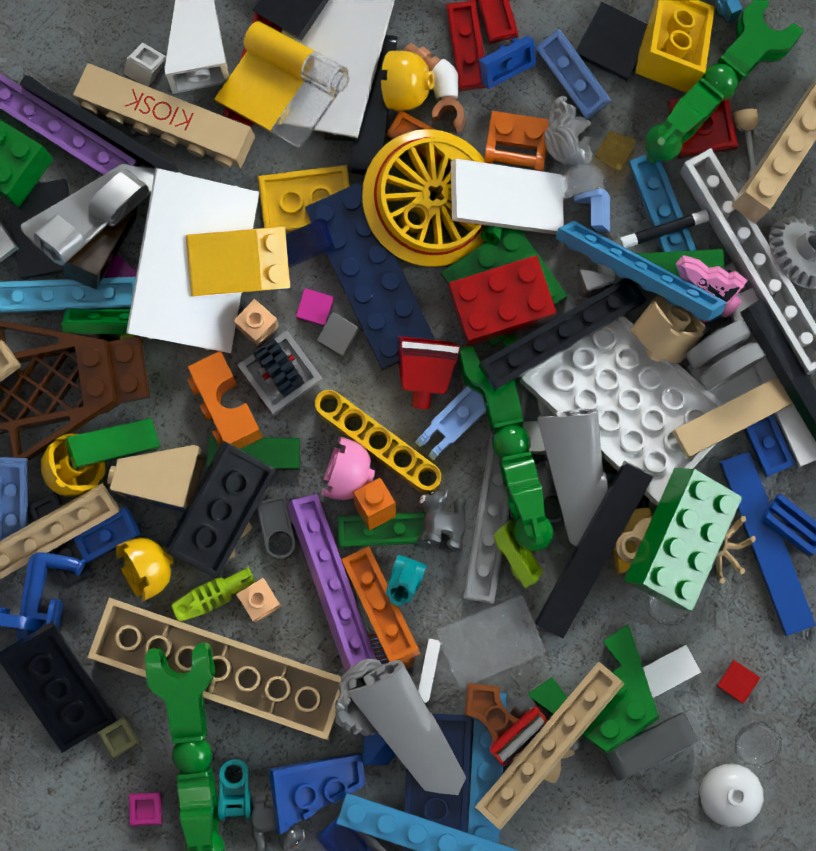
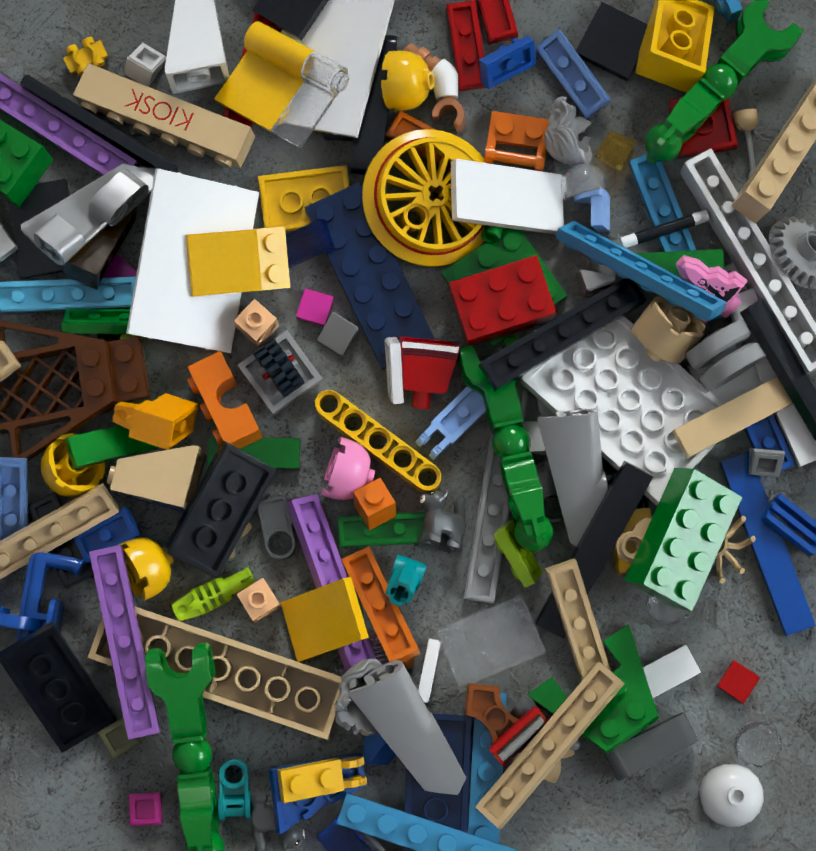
(92, 53): none -> yellow piece
(124, 641): none -> medium lavender plate
(158, 421): none -> light orange hinge
(318, 778): none -> yellow hinge
(324, 619): none -> yellow tile
(394, 370): none -> white tile
(576, 616): none -> tan tile
(765, 462): none -> light grey slope

